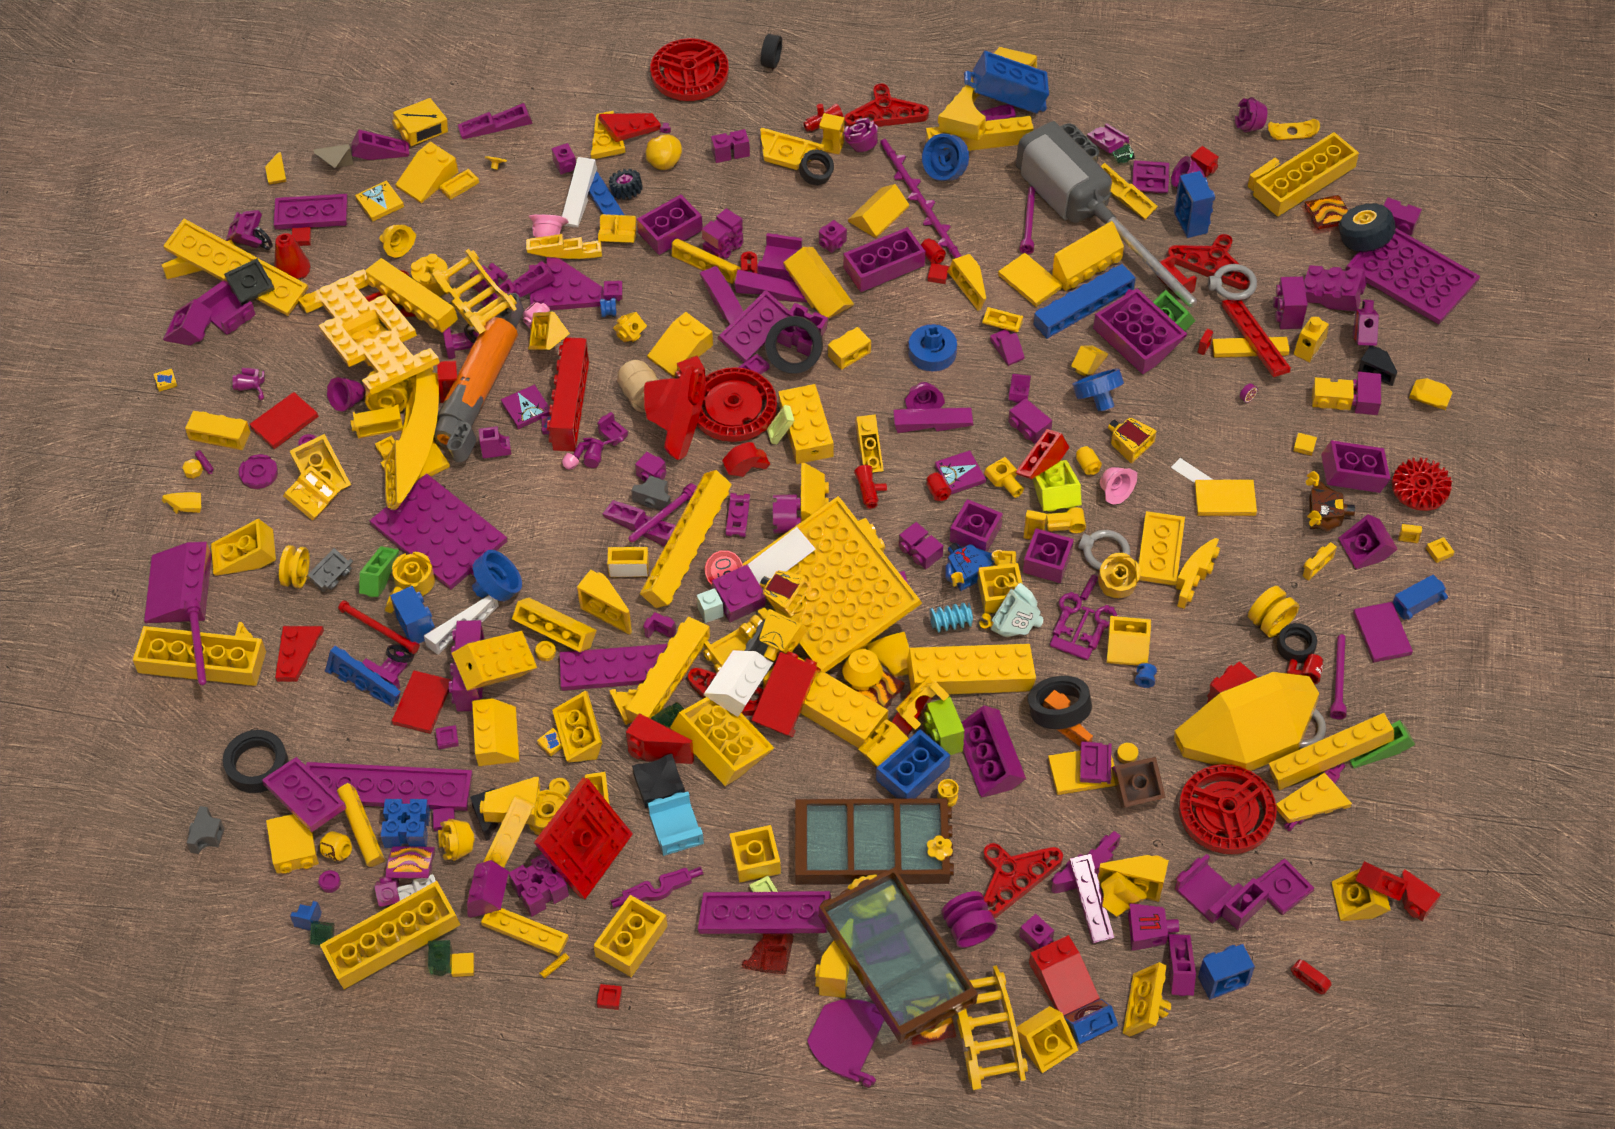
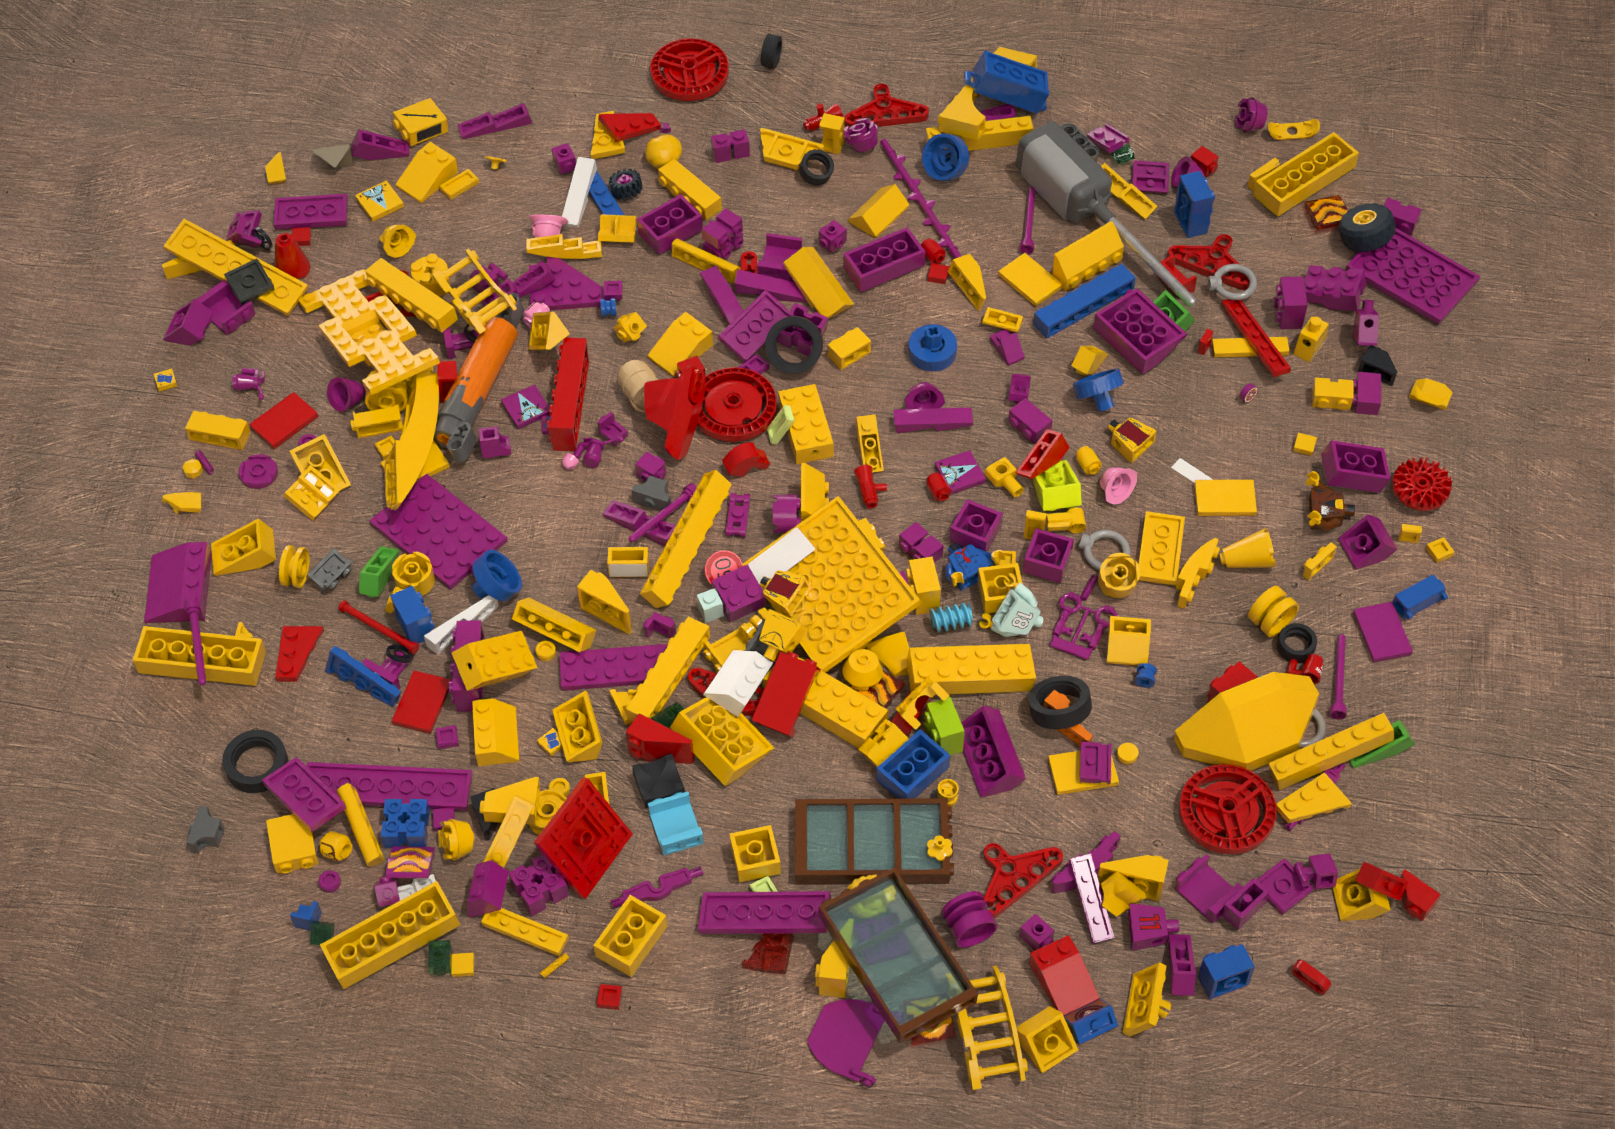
(683, 182): none -> yellow brick
(925, 583): none -> yellow brick
(1138, 782): reddish brown brick -> none
(1250, 552): none -> yellow cone
(1320, 870): none -> magenta brick

